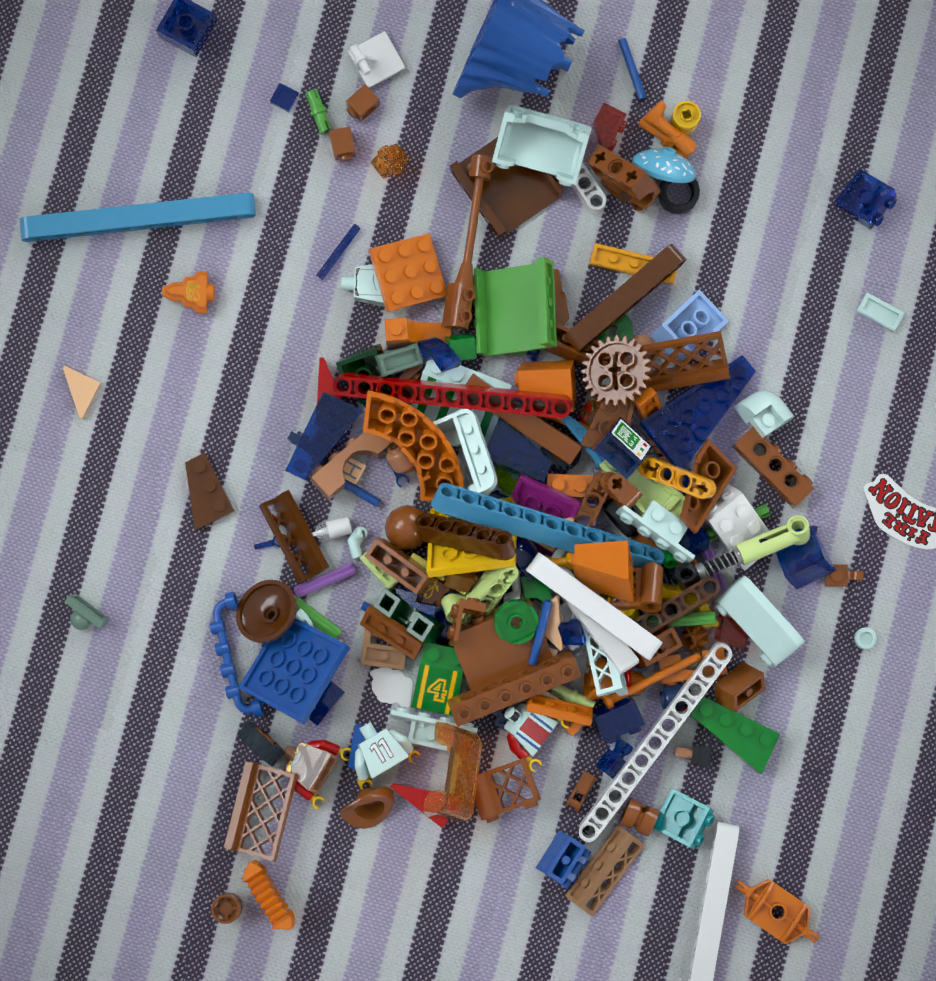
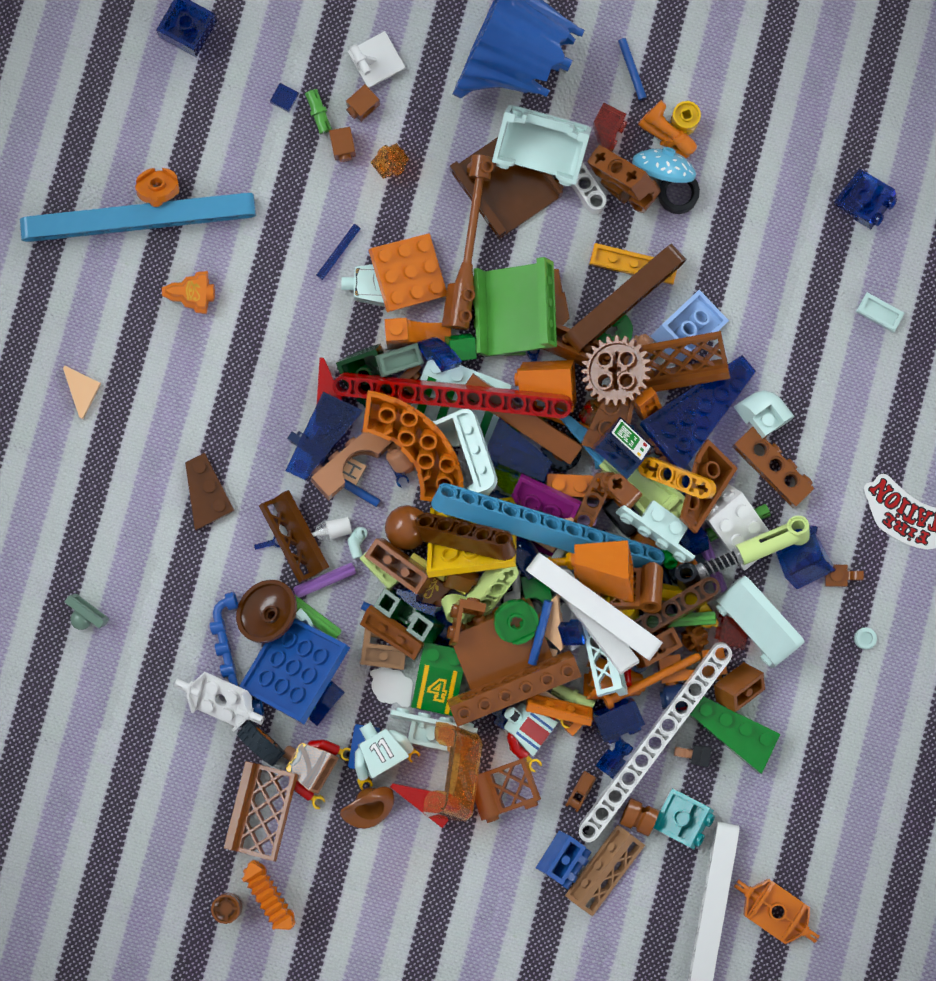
(156, 196): none -> orange plate
(204, 696): none -> white plate

